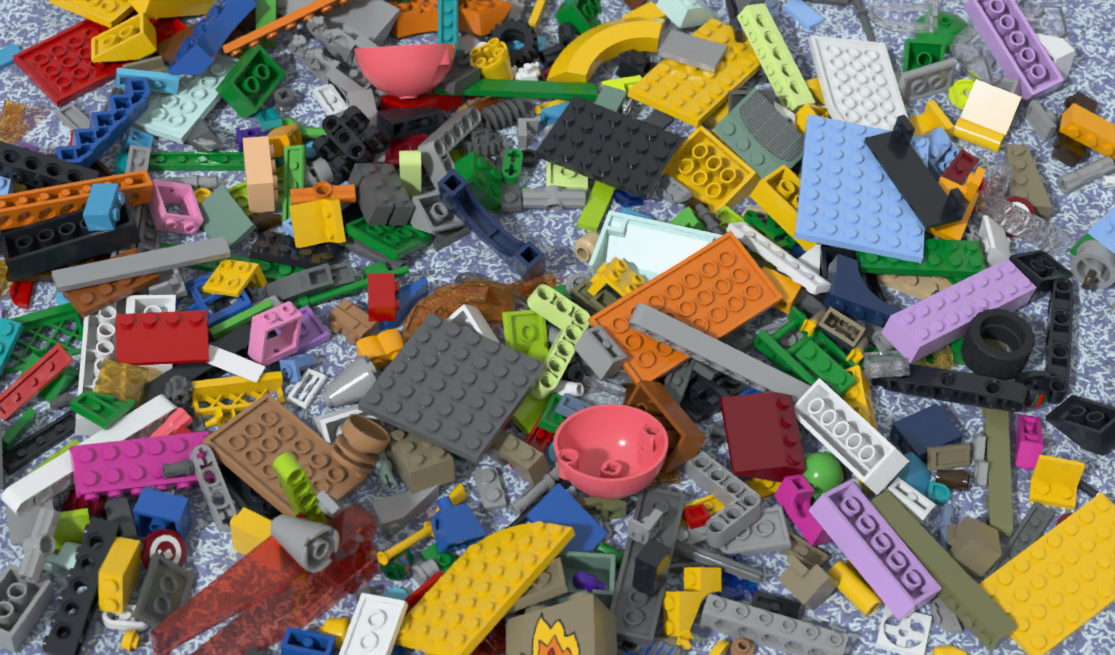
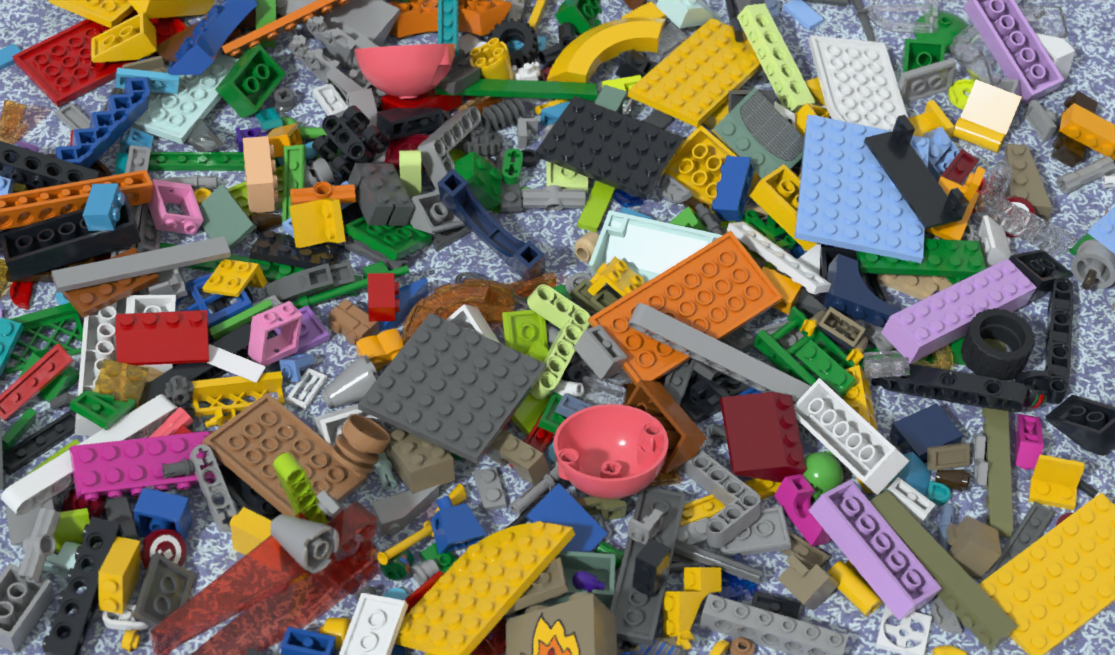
(692, 50): light grey tile -> none
(696, 516): red tile -> none
(733, 188): none -> blue brick

